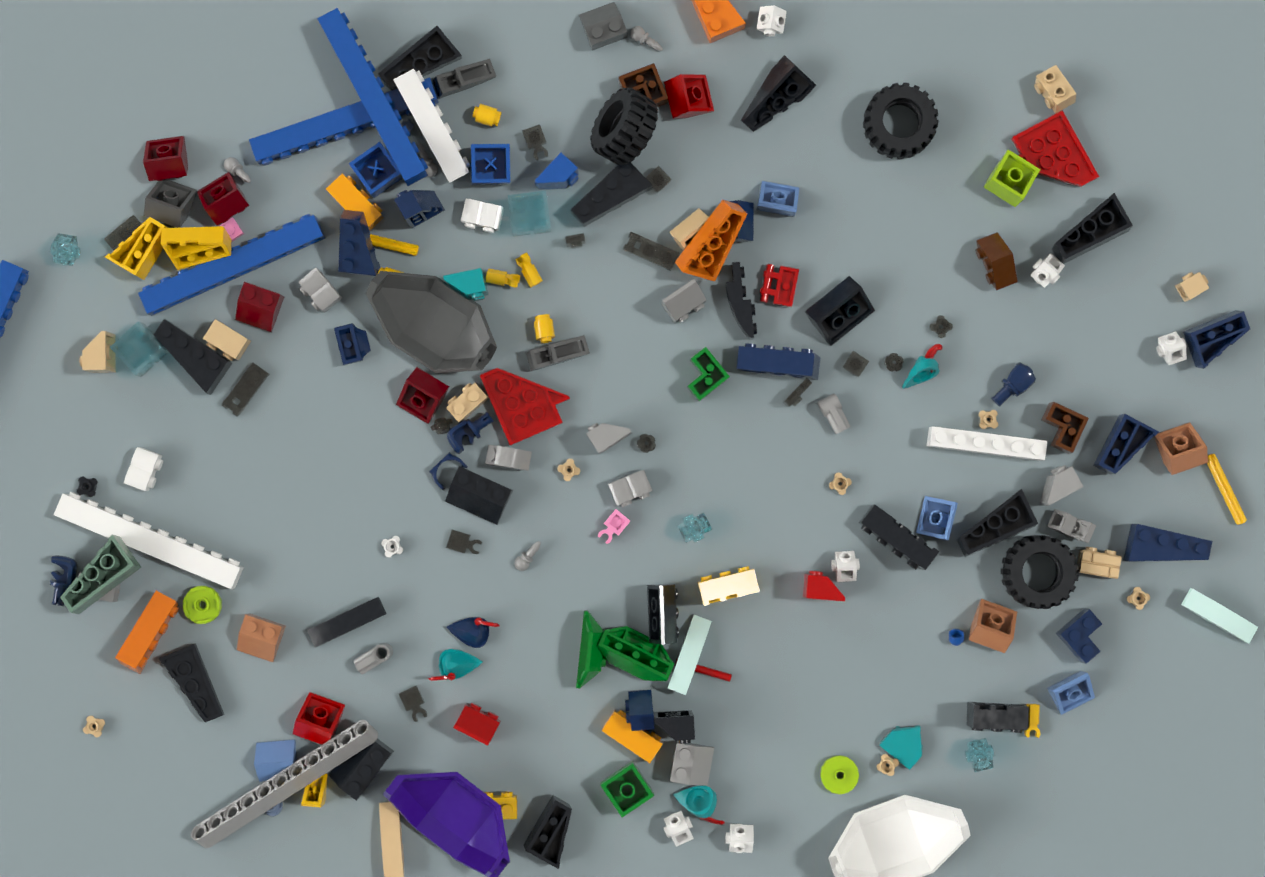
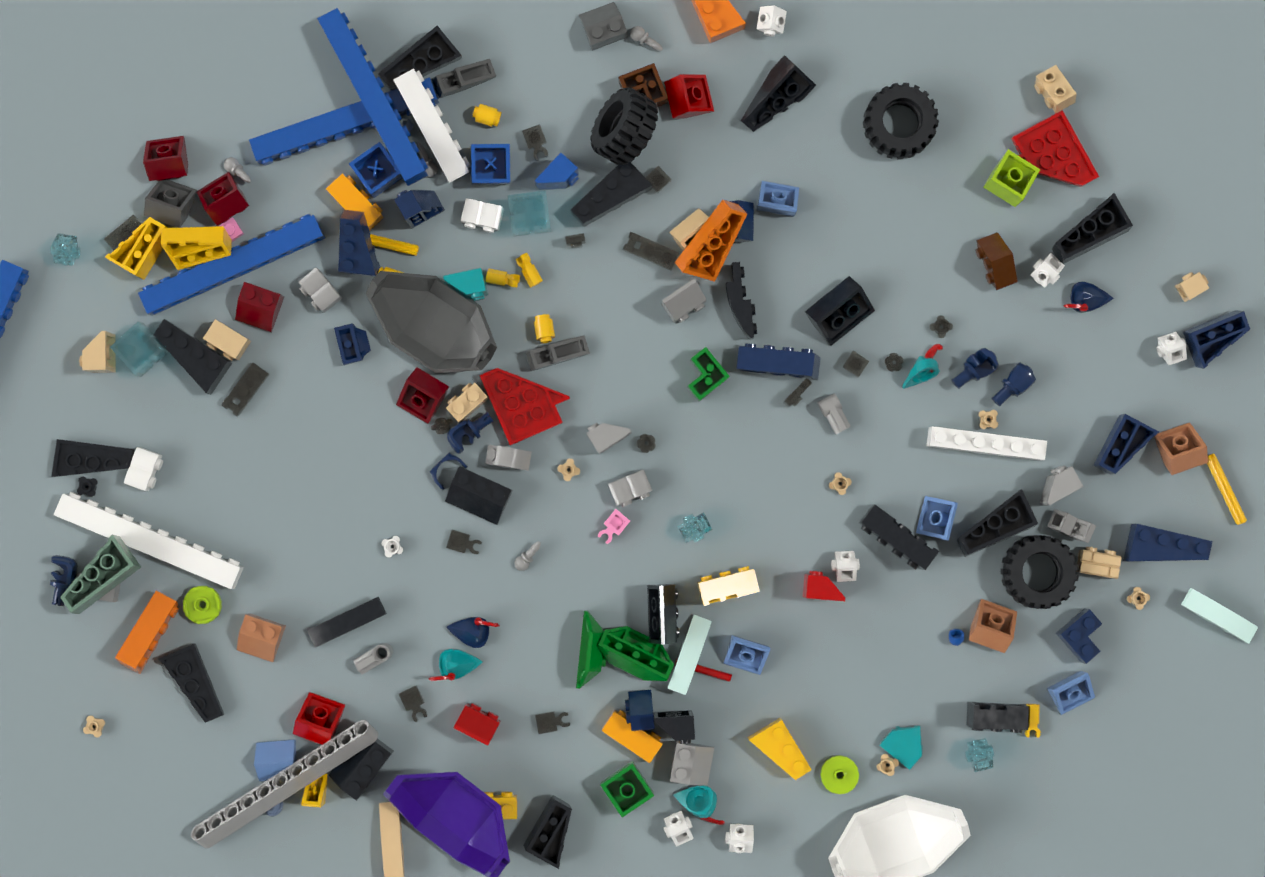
(84, 458): none -> black wing
(548, 722): none -> clear smoke plate
(746, 654): none -> medium blue slope
(781, 748): none -> yellow wedge
(785, 285): red plate -> none
(976, 367): none -> dark blue piece
(1069, 425): reddish brown brick -> none
(1087, 297): none -> dark blue piece

